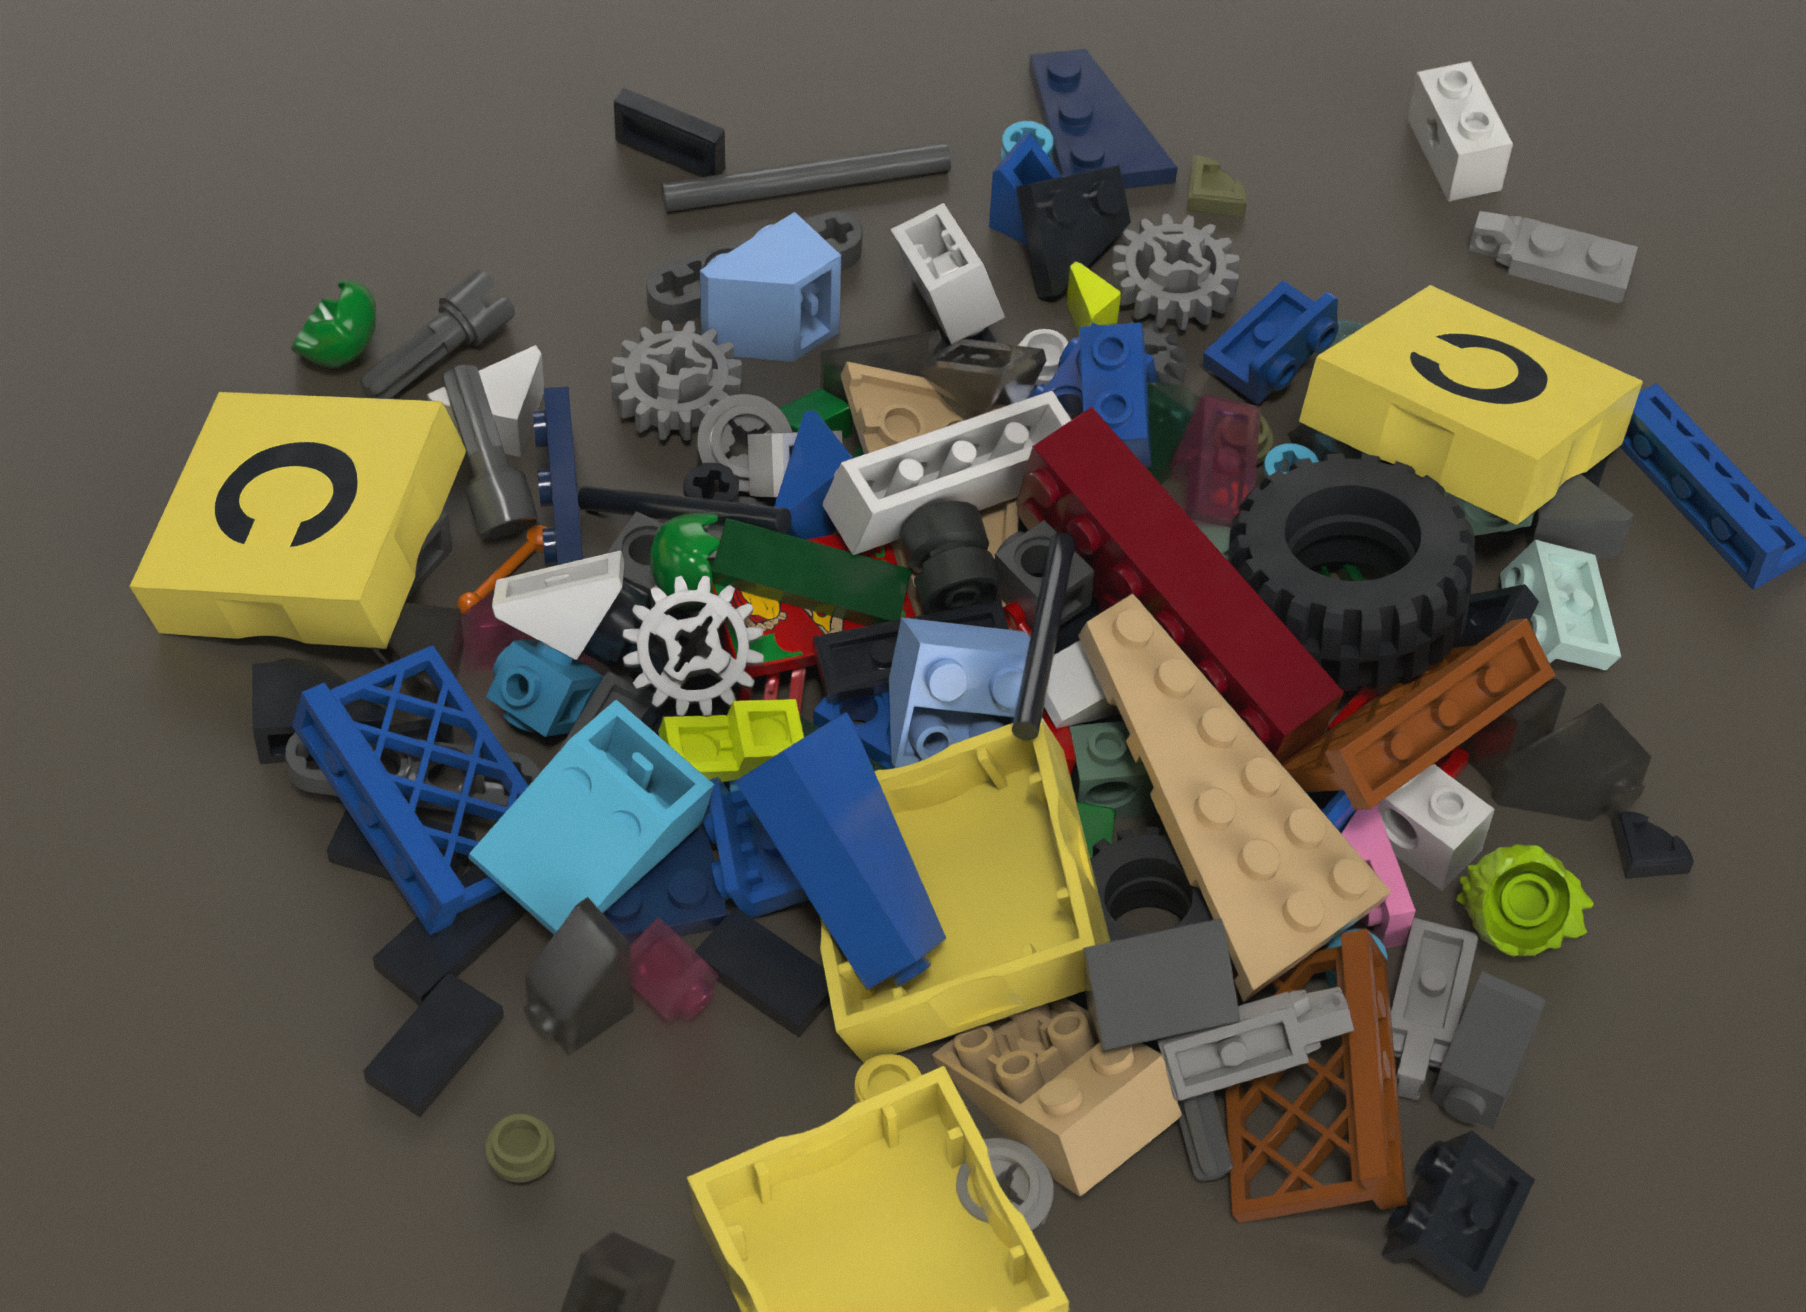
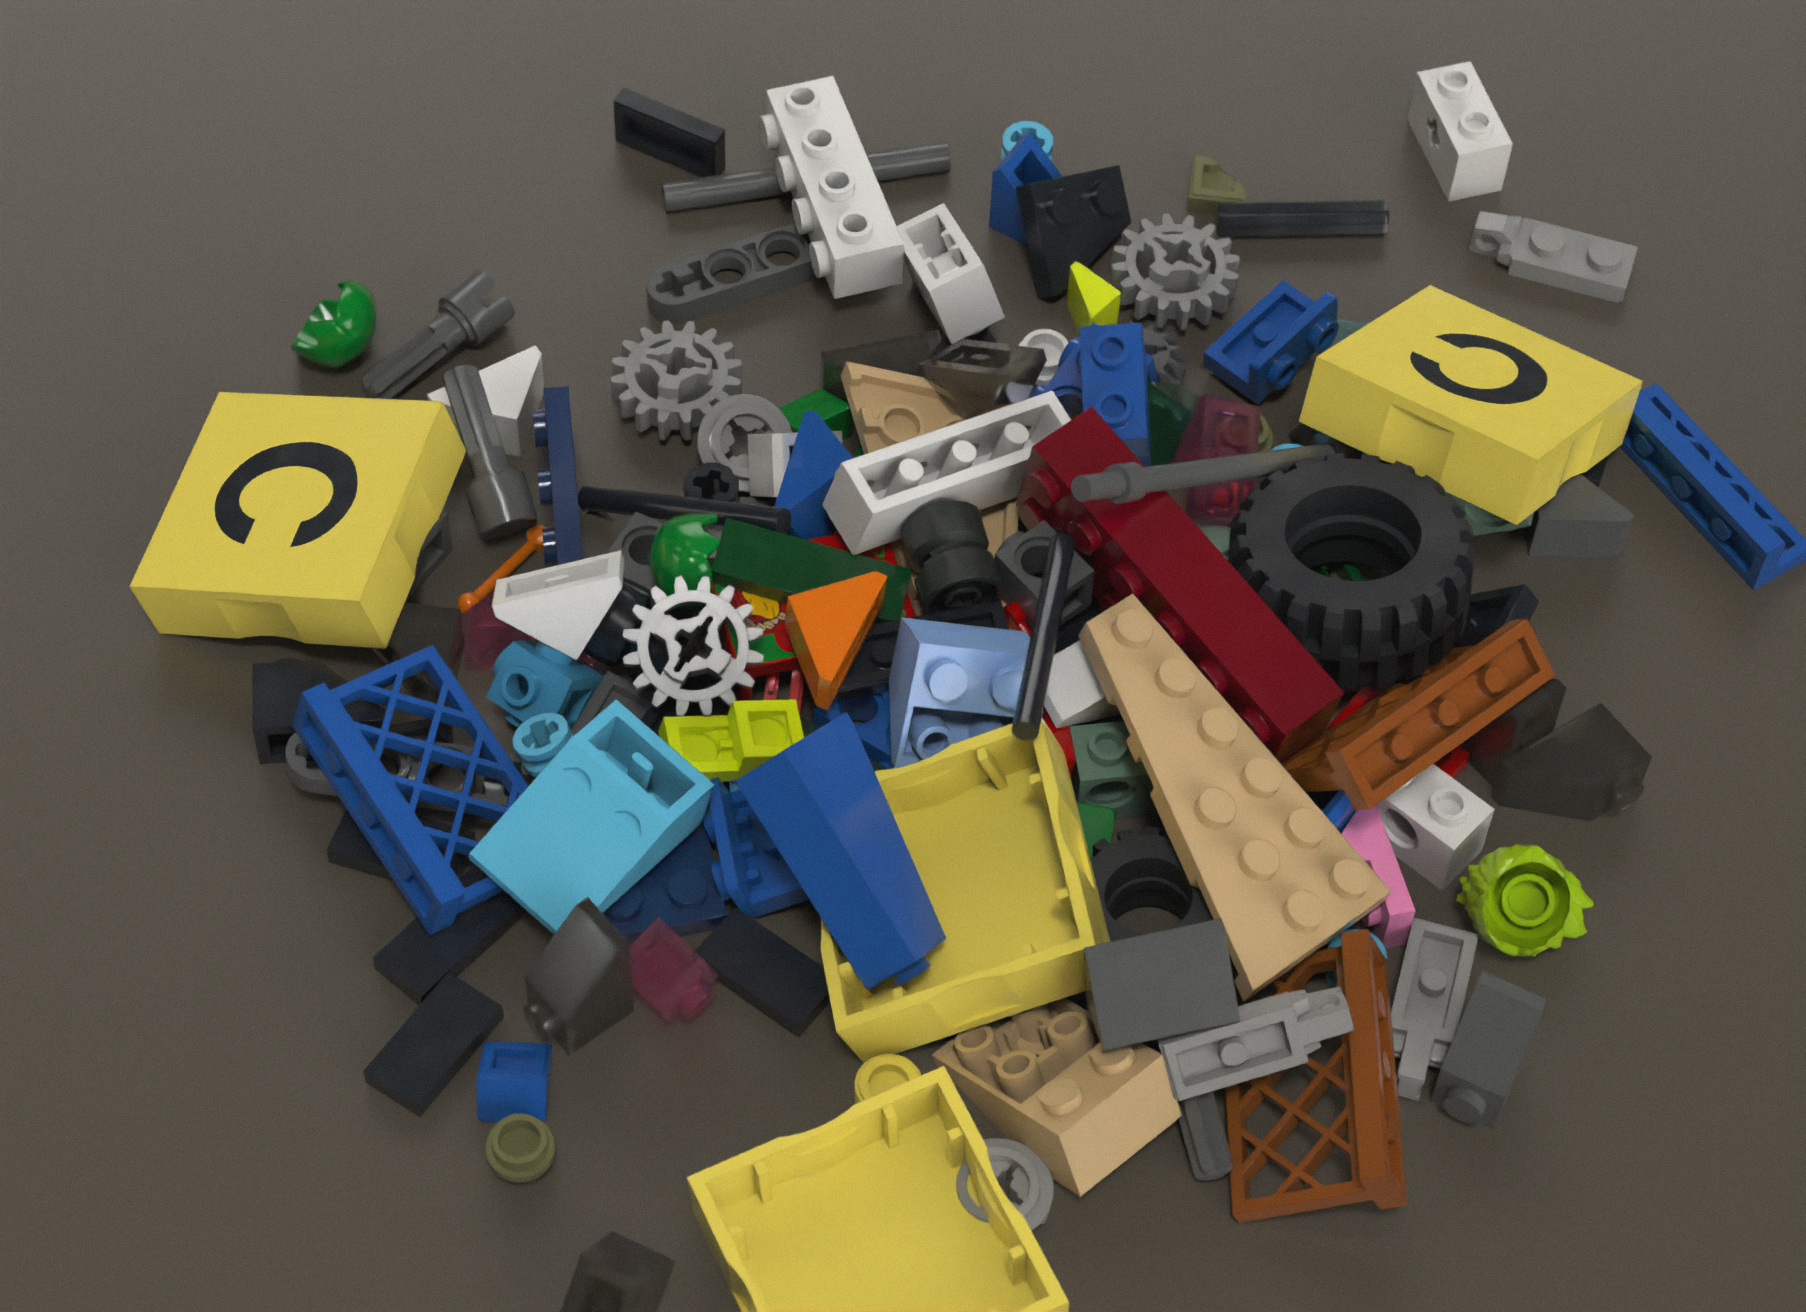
(513, 1080): none -> blue slope
(536, 733): none -> medium azure bush
(774, 293): light blue slope -> none
(830, 627): none -> orange slope
(832, 188): none -> white brick
(1094, 122): dark blue wing -> none
(1131, 481): none -> dark grey bar
(1302, 218): none -> black axle
(1459, 1211): black bracket -> none
(1572, 605): light aqua bracket -> none
(1647, 848): black tile -> none

